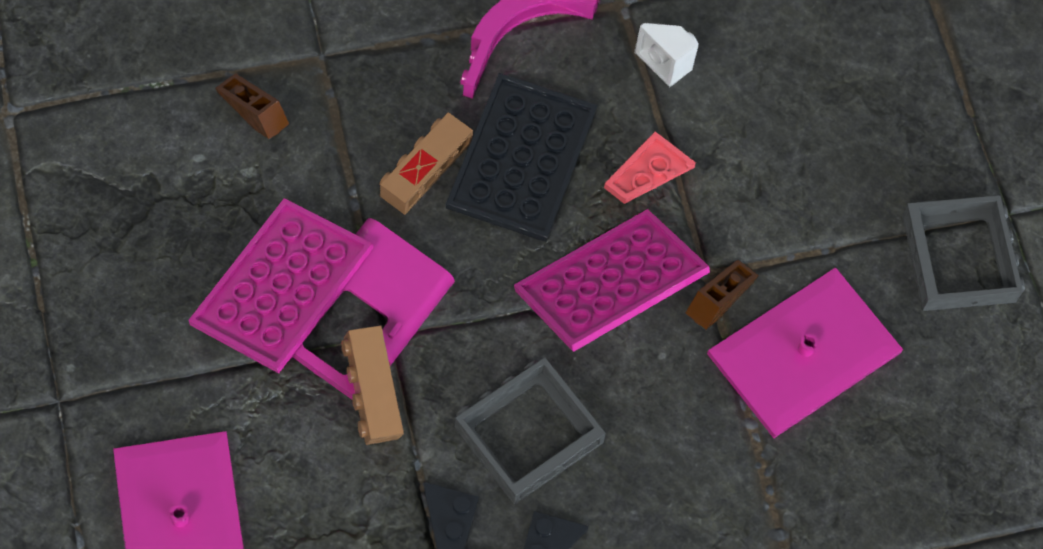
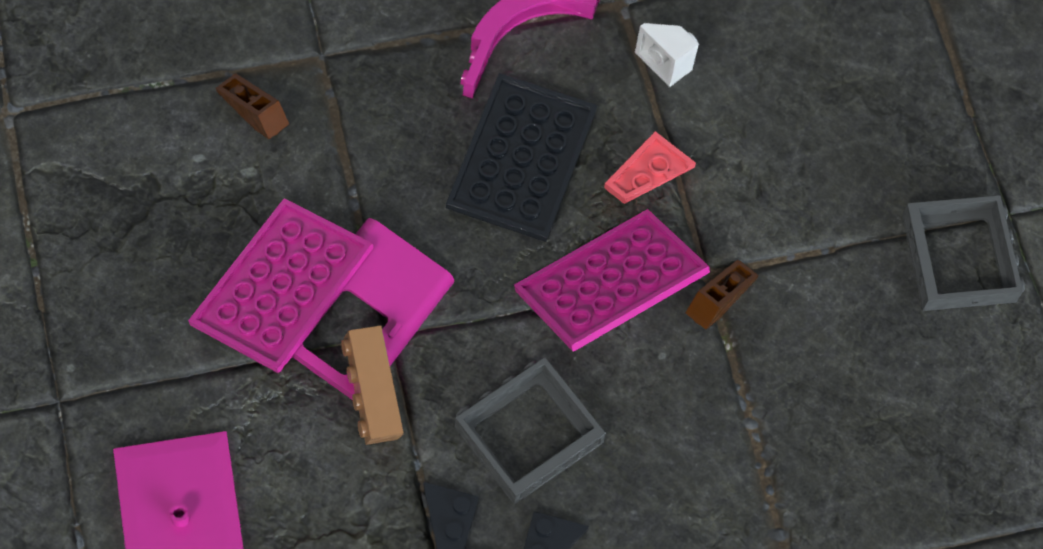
(425, 163): medium nougat brick -> none
(804, 352): dark pink piece -> none

